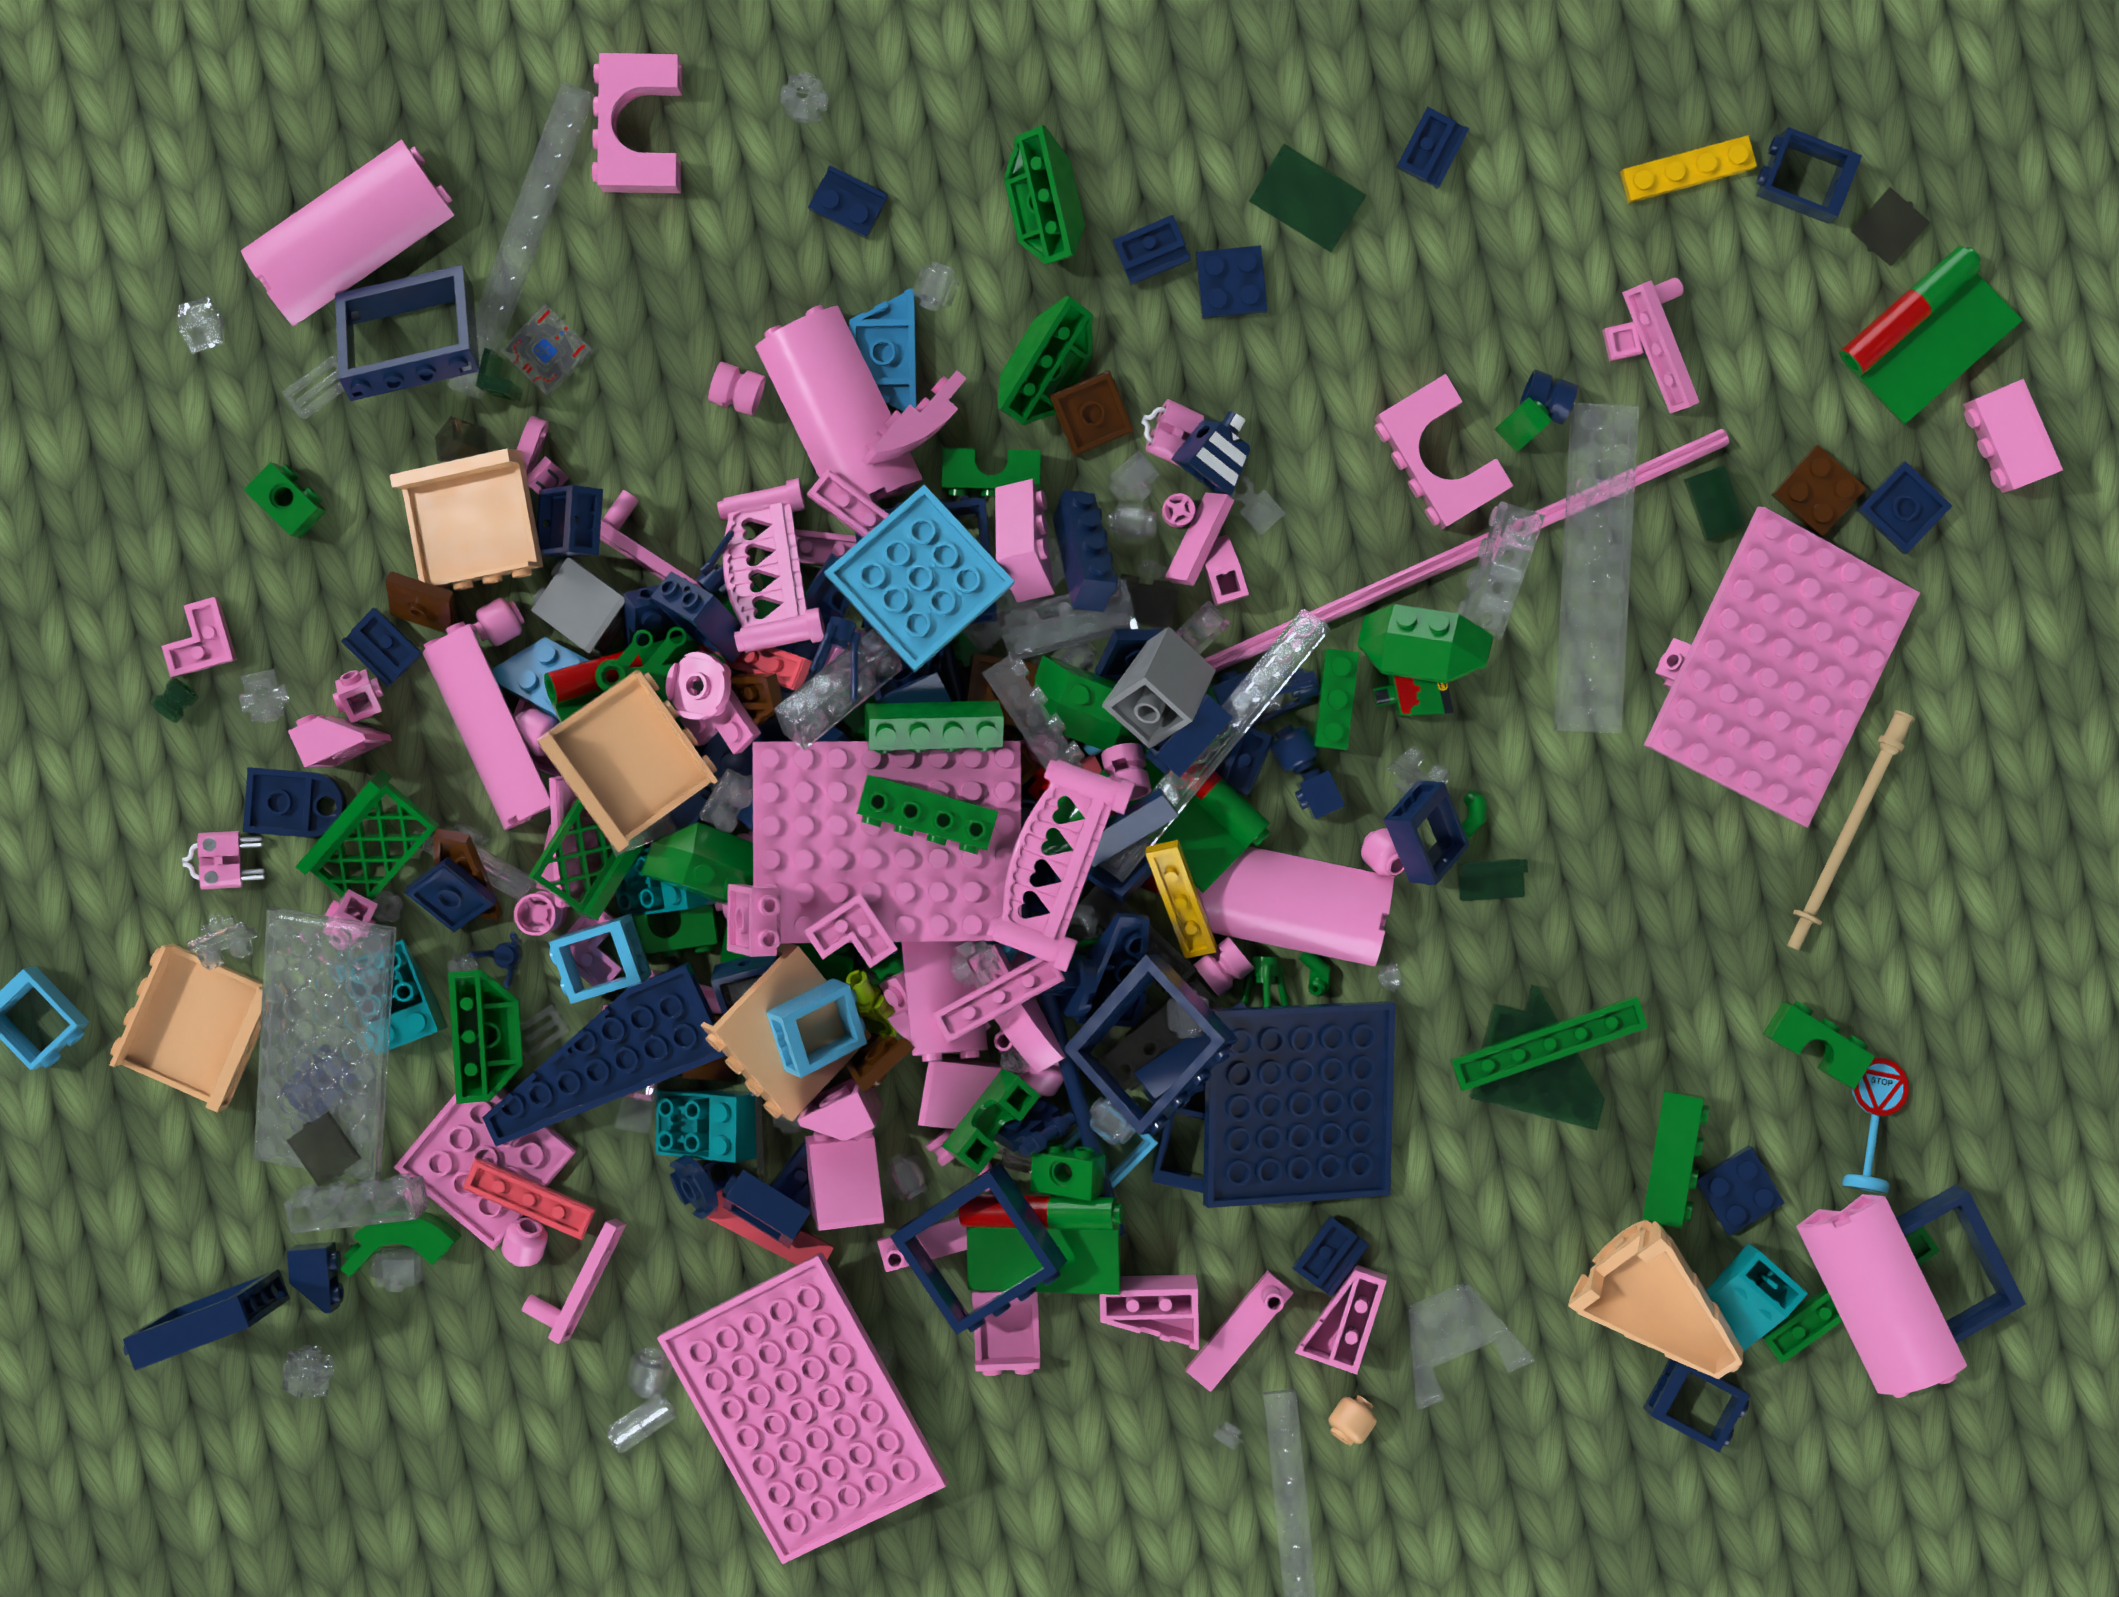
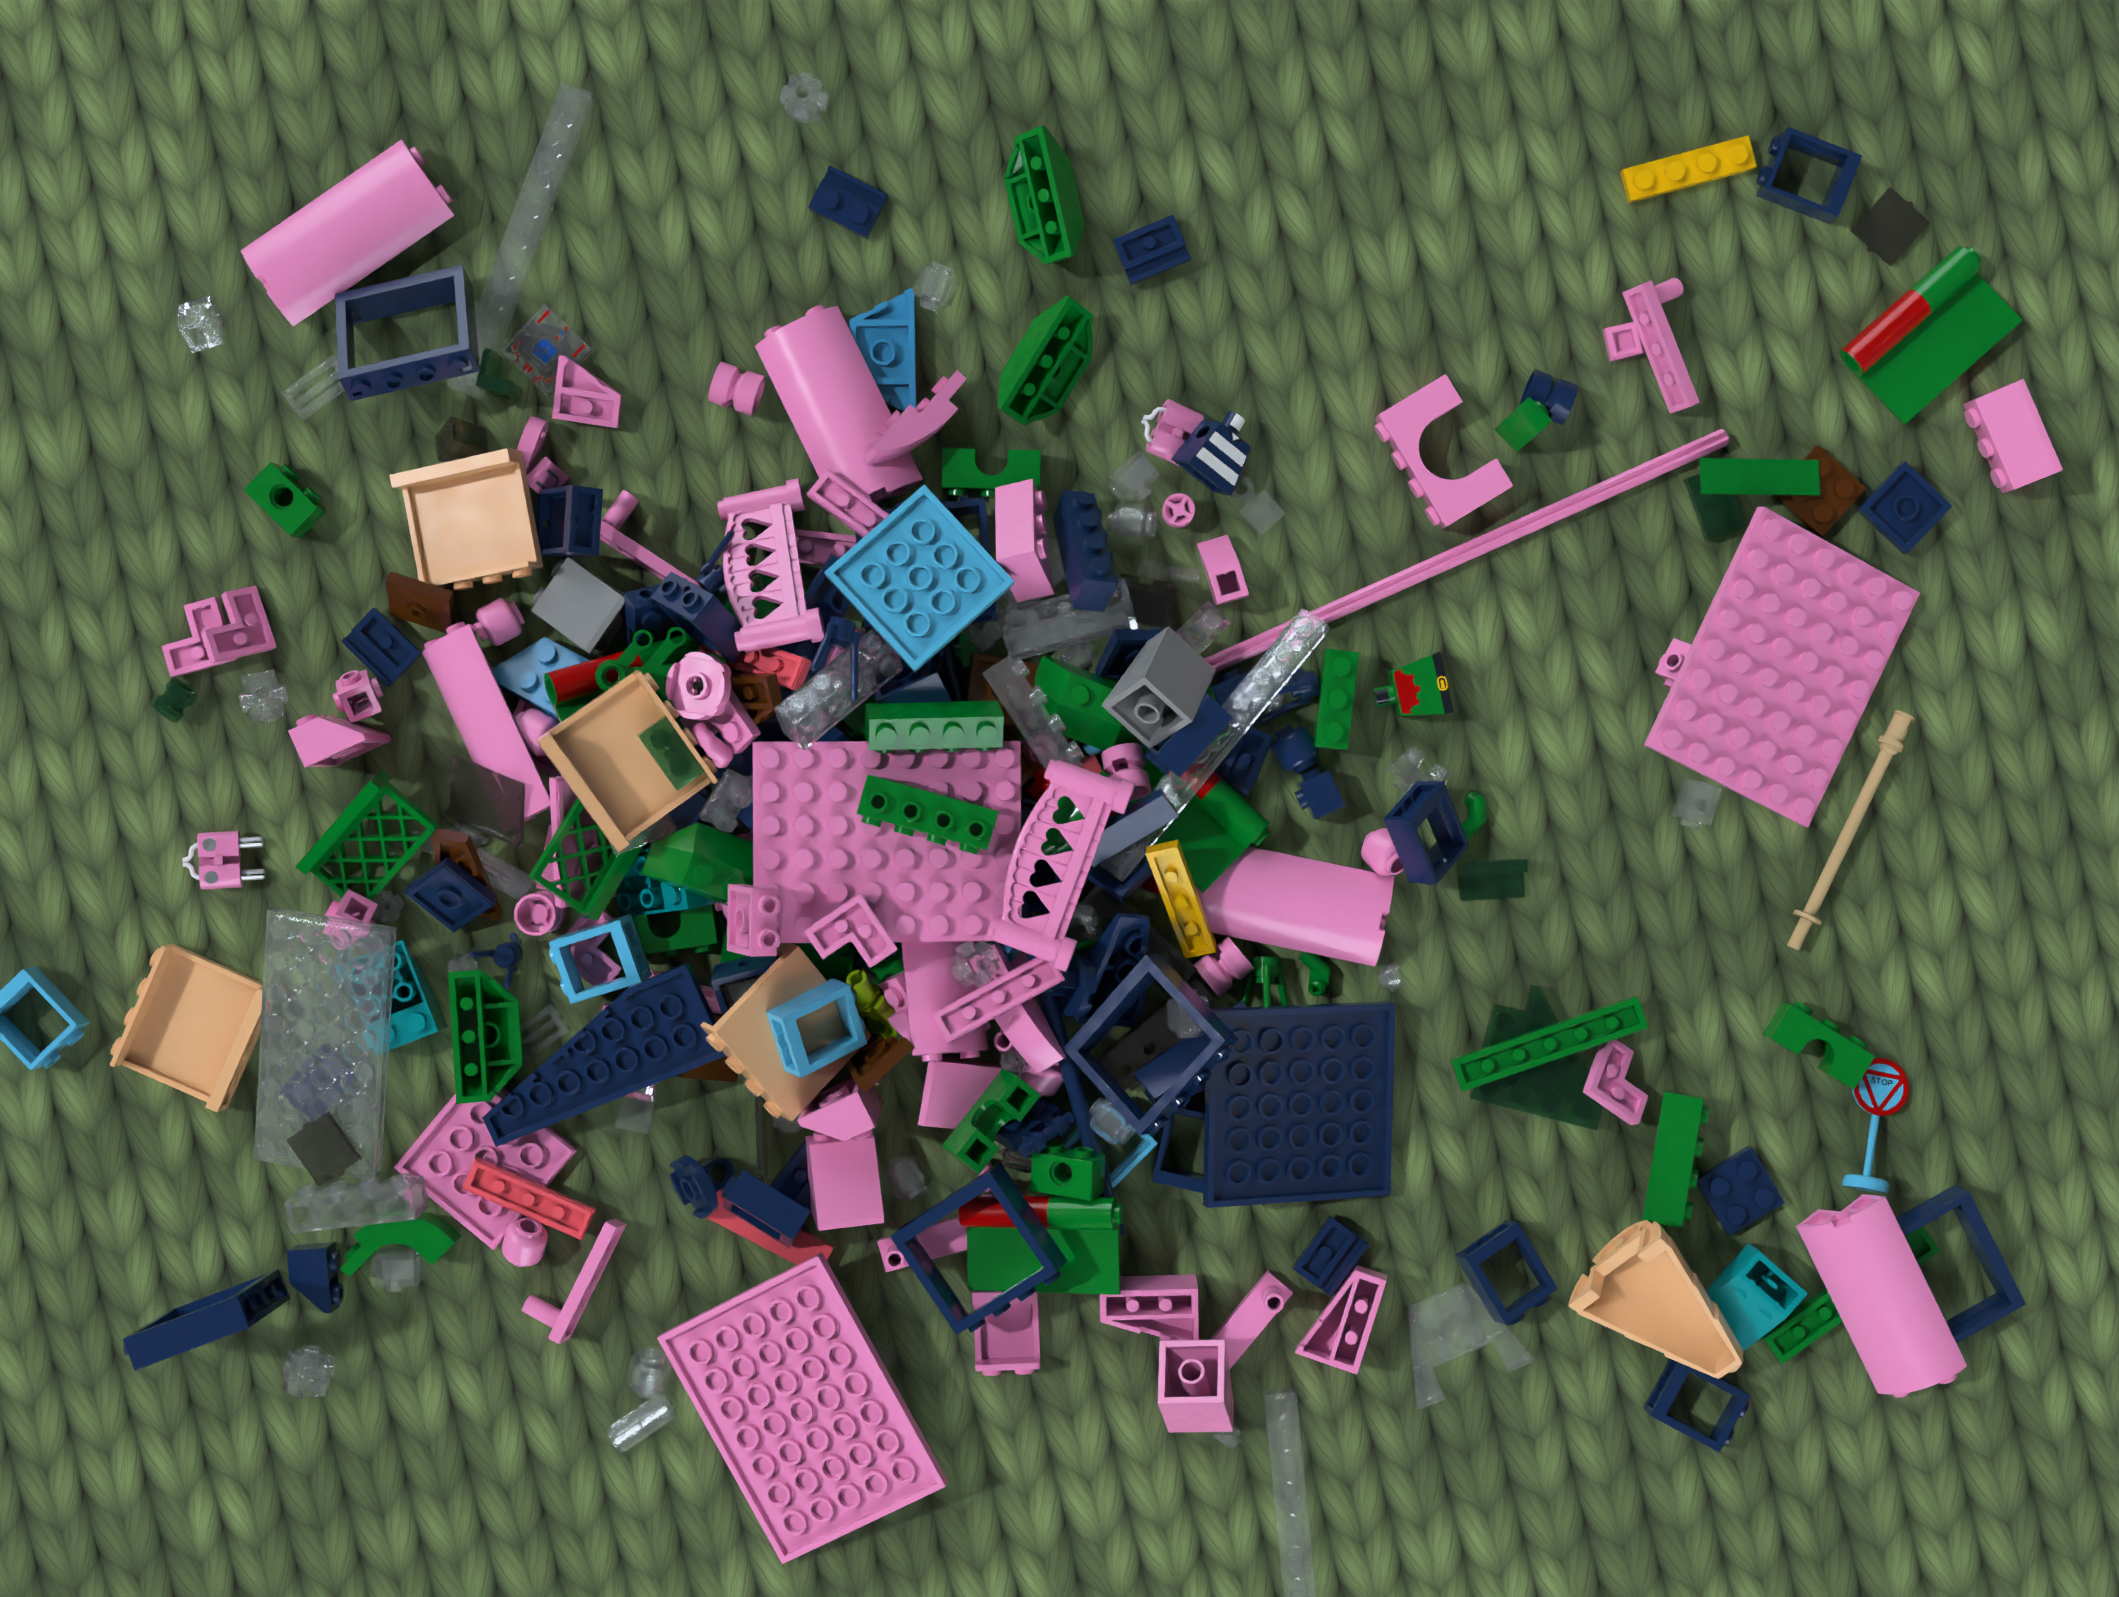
(220, 935): clear hips -> none
(248, 629): none -> bright pink plate
(289, 802): dark blue tile -> none
(487, 801): none -> clear smoke piece
(584, 396): none -> bright pink wing
(621, 80): bright pink arch -> none
(670, 753): none -> clear green plate
(706, 1124): teal slope -> none
(715, 748): none -> bright pink arm
(935, 1146): bright pink wheel -> none
(1091, 413): reddish brown plate -> none
(1195, 1386): none -> bright pink slope
(1199, 538): bright pink tile -> none
(1231, 282): dark blue plate -> none
(1307, 198): clear green piece -> none
(1352, 1420): light nougat head -> none
(1424, 643): green wedge -> none
(1432, 147): dark blue plate -> none
(1485, 1247): none -> dark blue window
(1501, 567): clear brick -> none
(1596, 567): clear plate -> none
(1608, 1085): none -> bright pink plate
(1696, 803): none -> clear brick
(1759, 476): none -> green sticker

